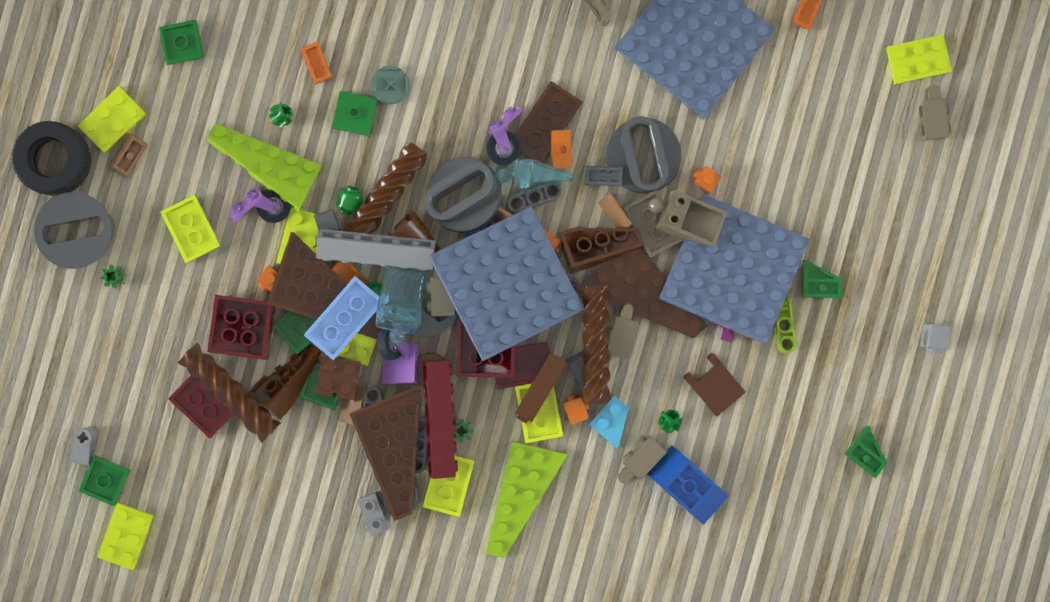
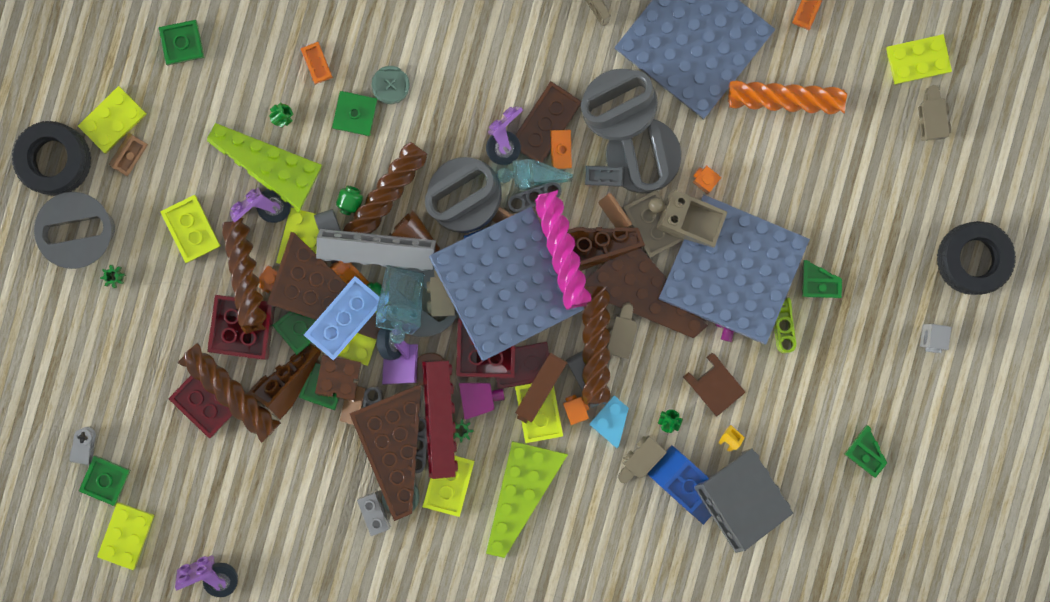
(217, 578): none -> plate
(243, 280): none -> reddish brown piece
(478, 398): none -> magenta torso
(561, 246): none -> dark pink piece
(627, 118): none -> dark grey piece
(732, 437): none -> yellow tile
(744, 501): none -> dark grey panel
(791, 97): none -> orange piece
(1001, 252): none -> black tyre

